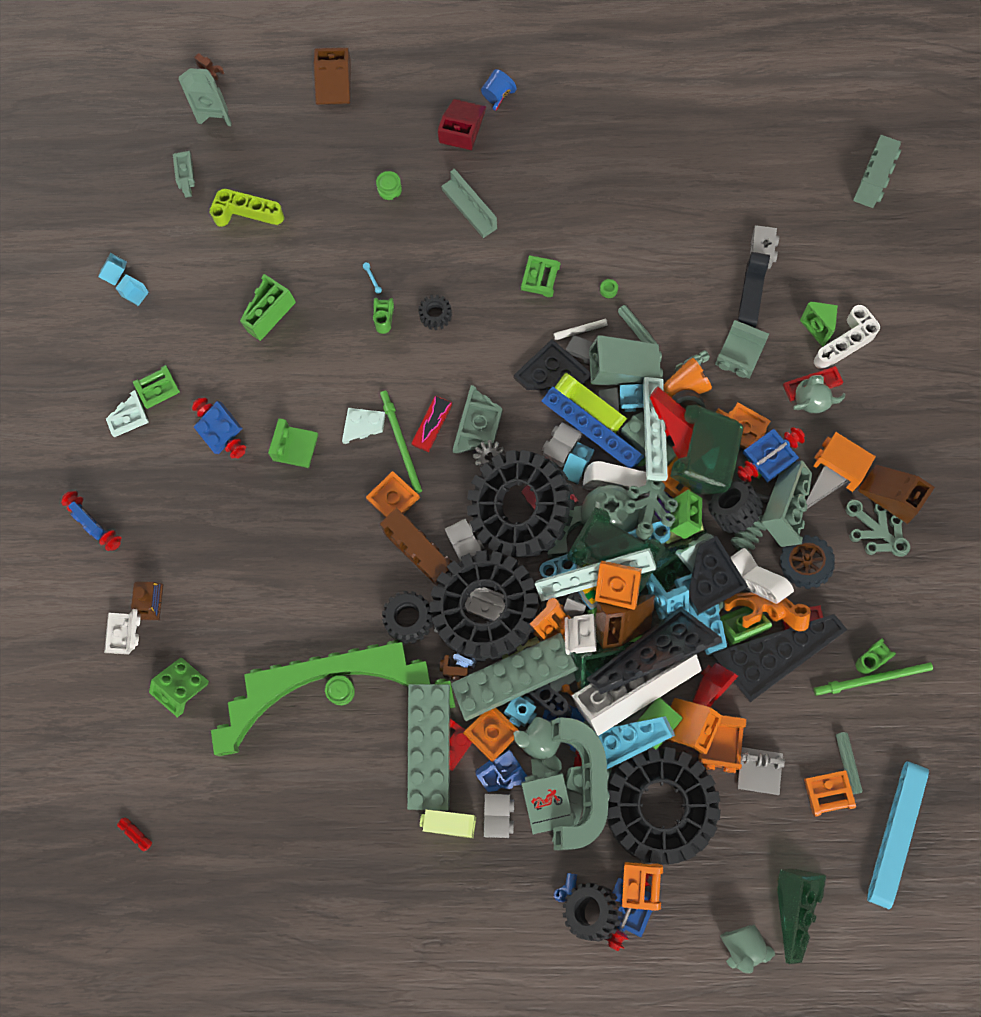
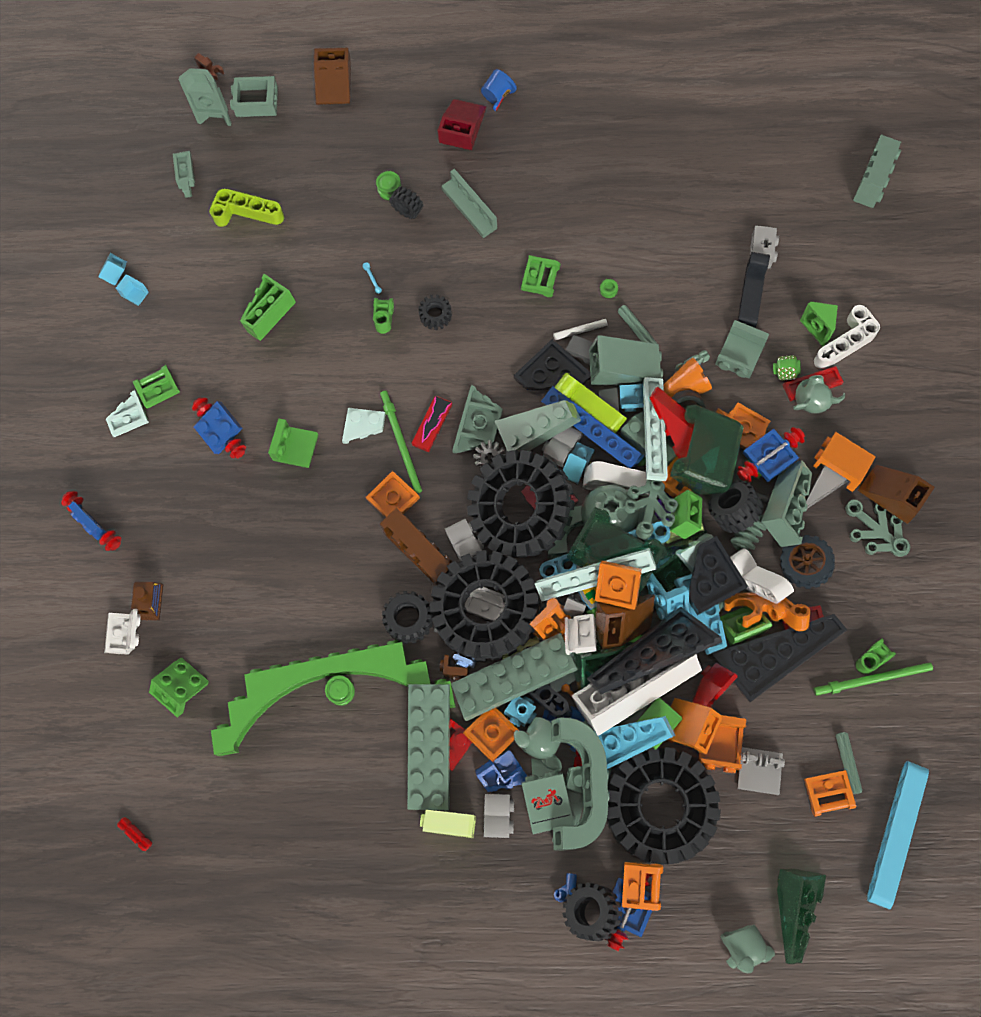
(249, 109): none -> sand green window
(406, 202): none -> black tyre
(536, 426): none -> sand green wedge
(787, 367): none -> bright green head

